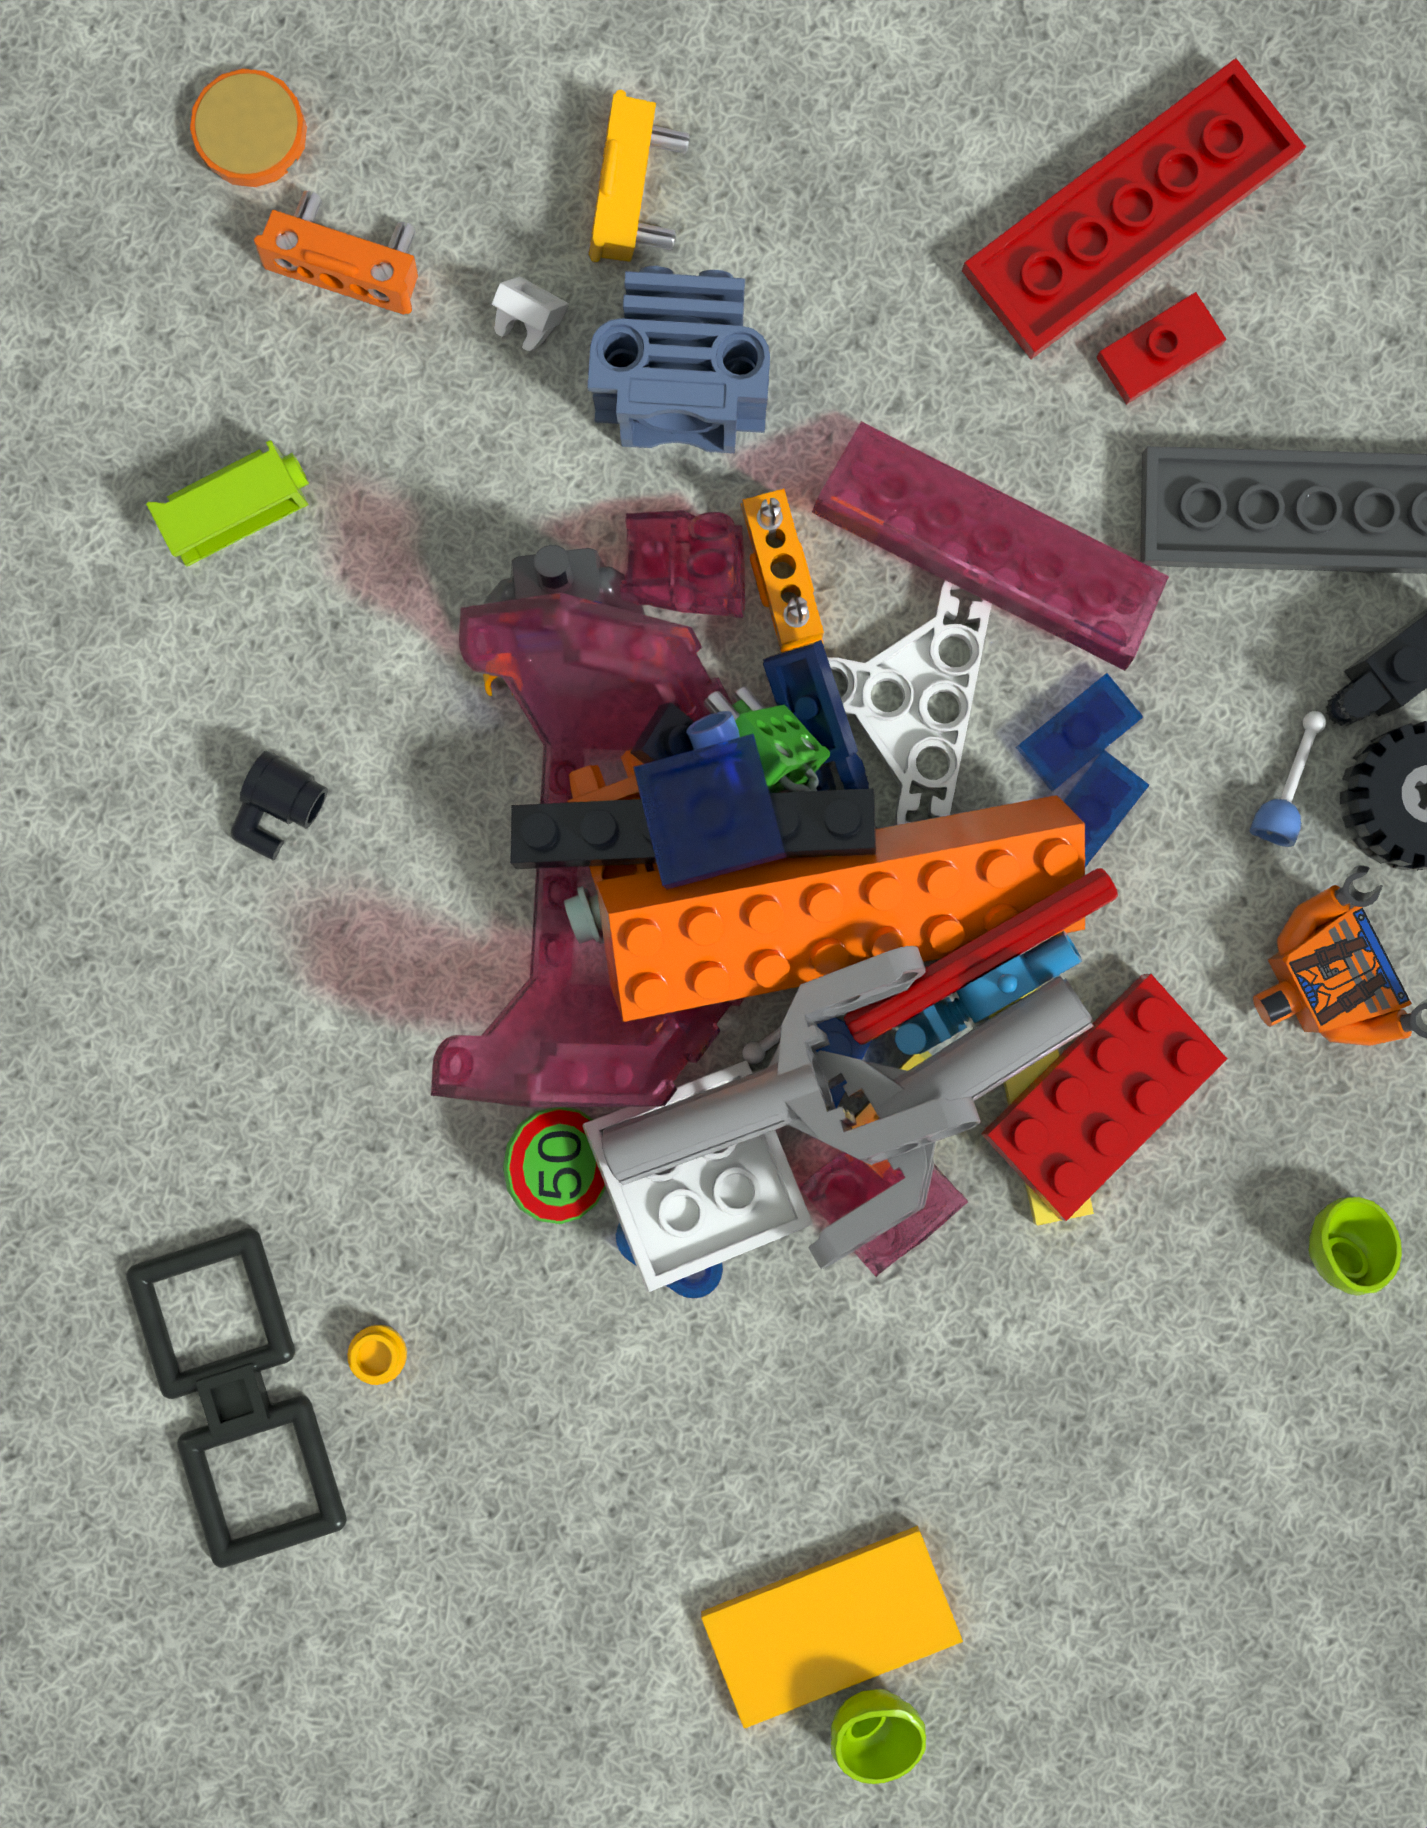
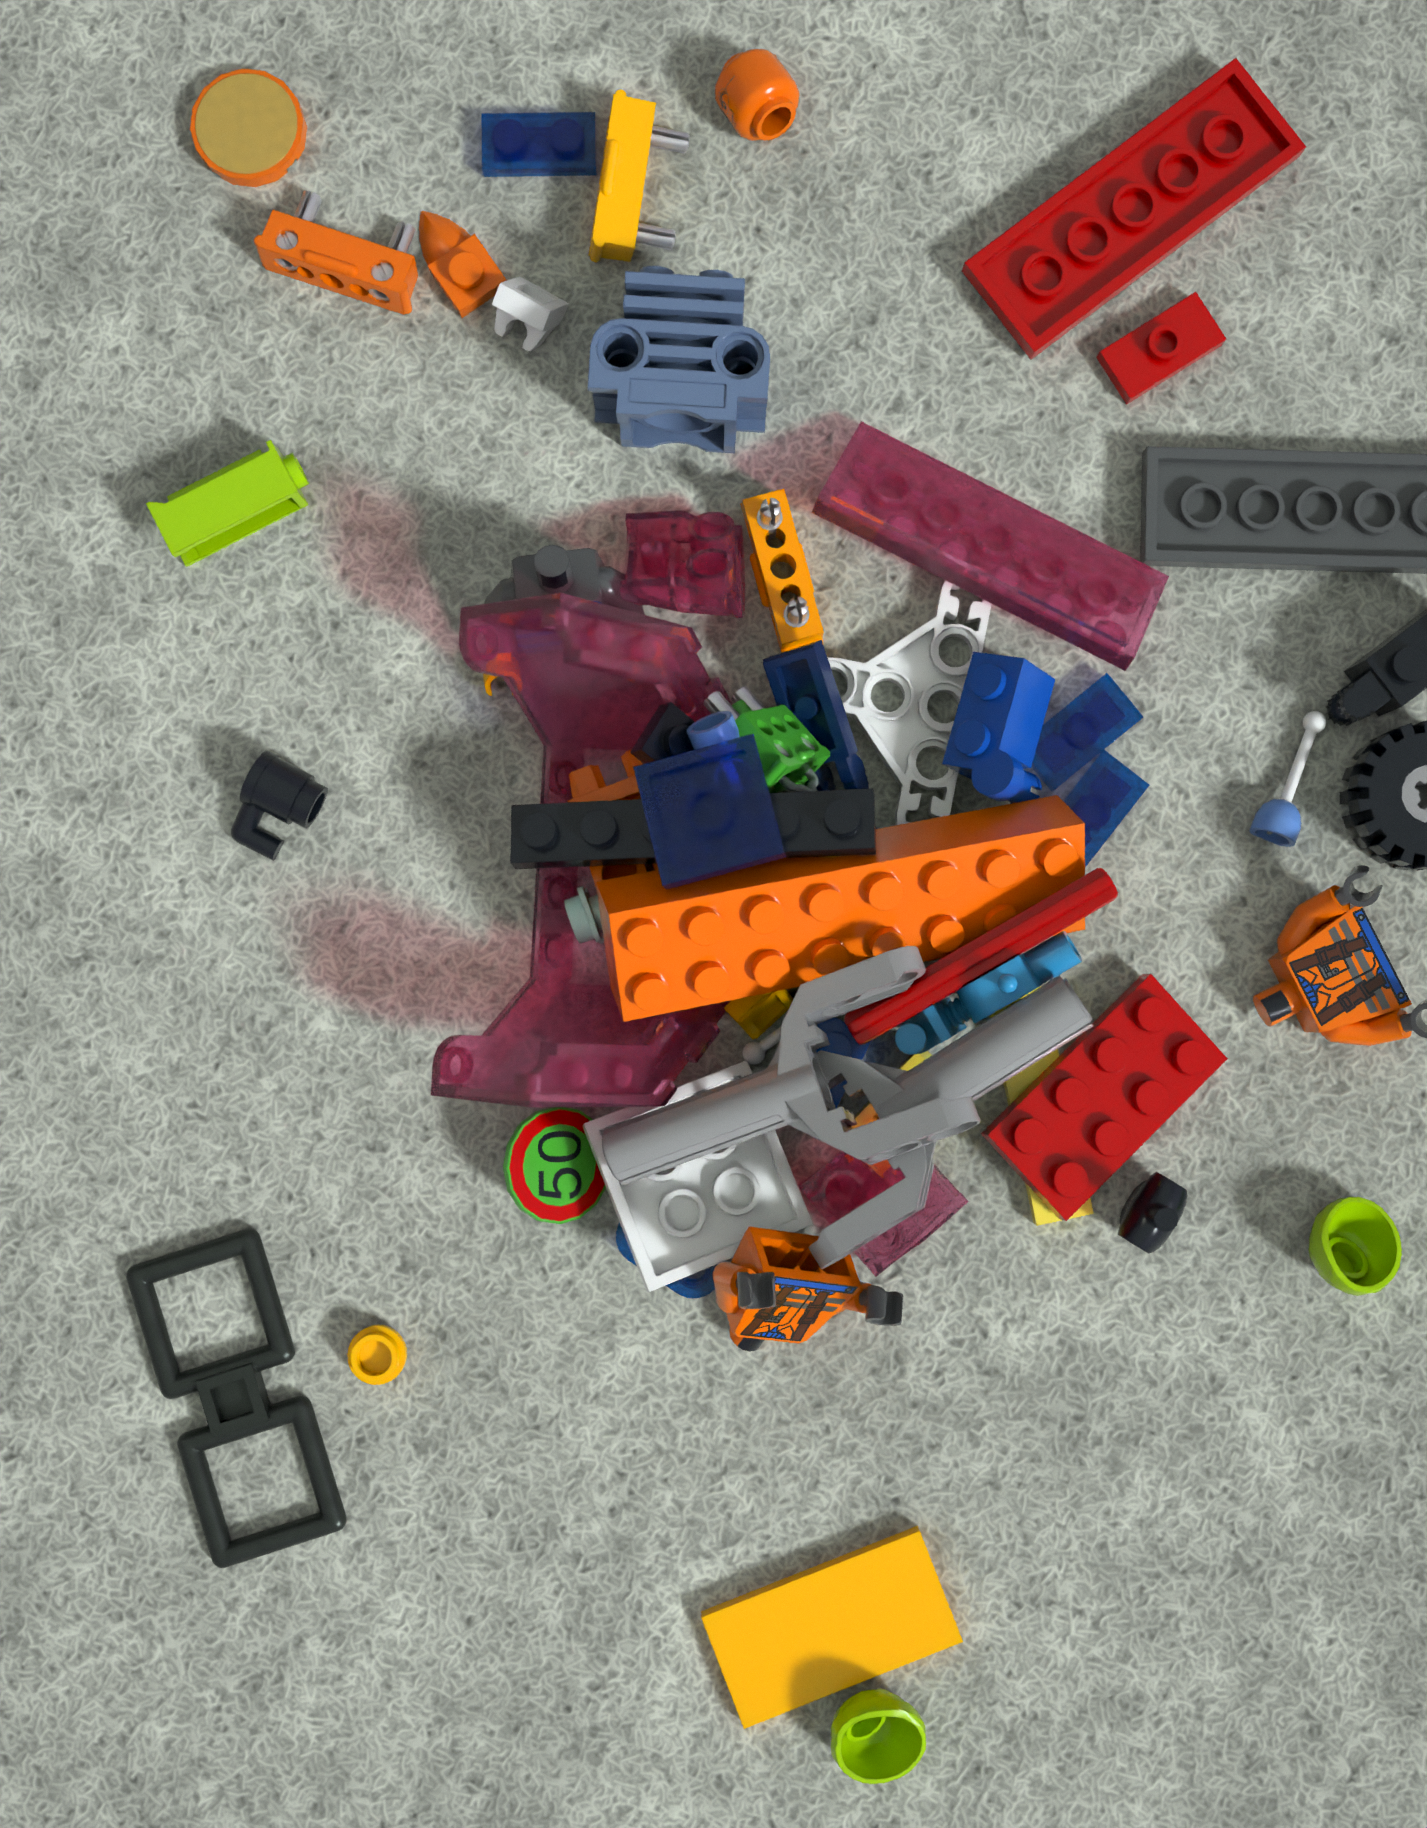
(458, 263): none -> orange plate
(539, 144): none -> clear blue plate
(757, 95): none -> orange head
(760, 1011): none -> yellow tile
(784, 1296): none -> torso
(999, 726): none -> blue hinge
(1152, 1212): none -> black piece

